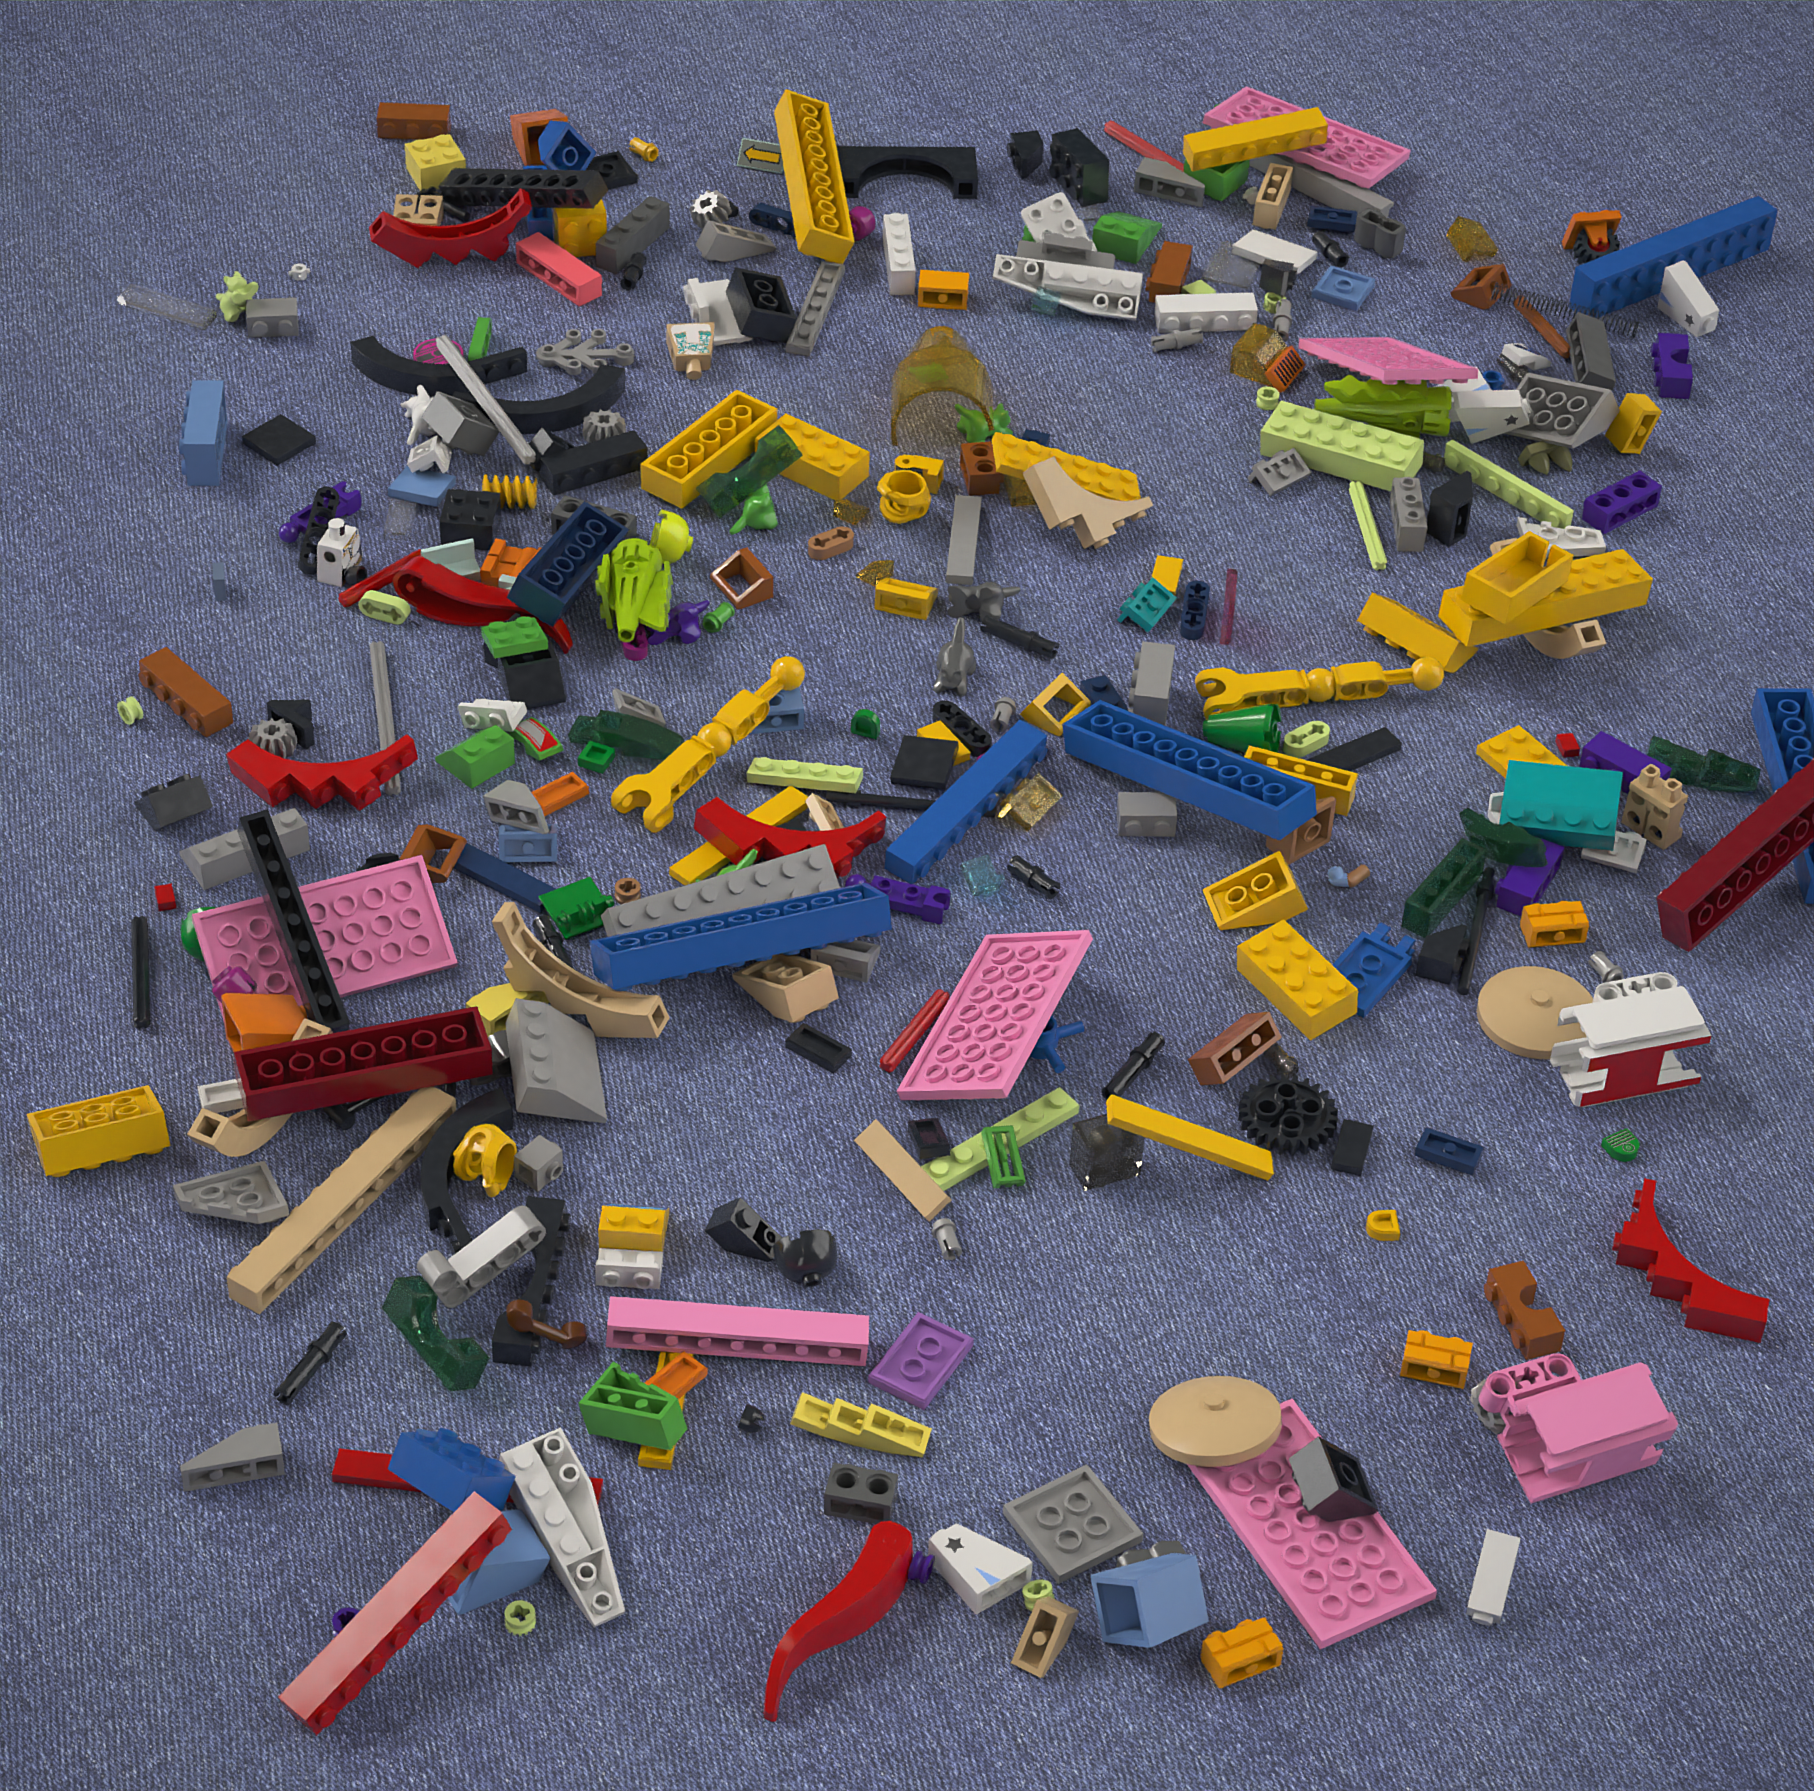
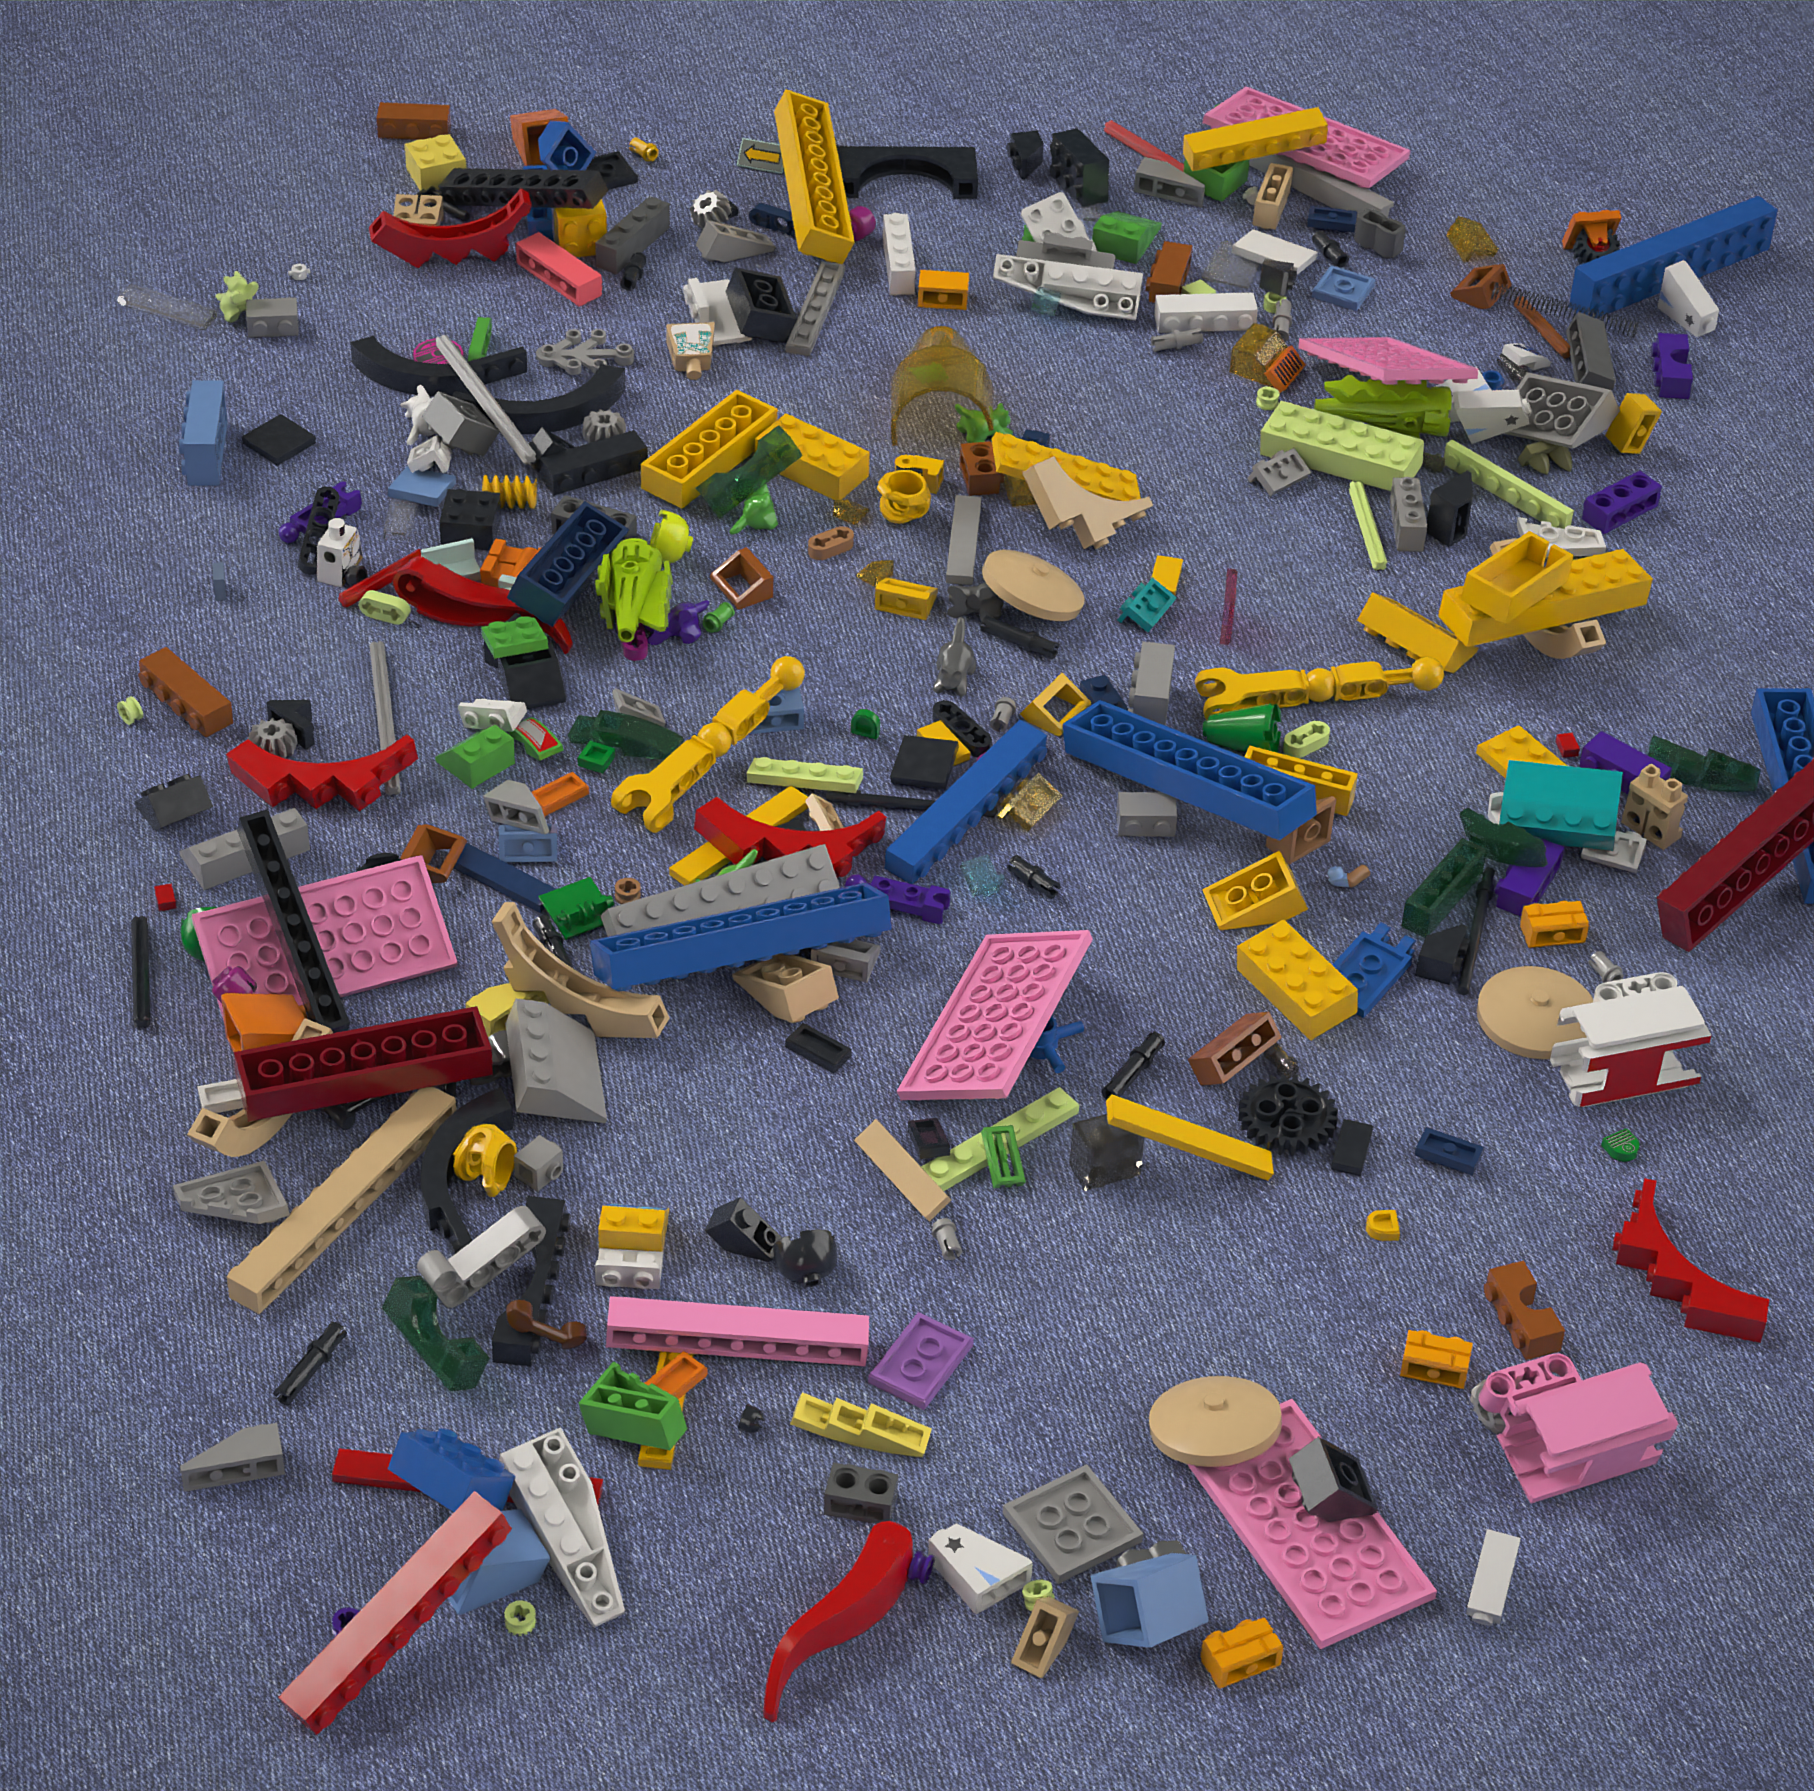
(99, 1131): yellow slope -> none
(914, 1031): red axle -> none
(1033, 585): none -> tan dish
(1188, 616): dark blue beam -> none
(1360, 751): black tile -> none

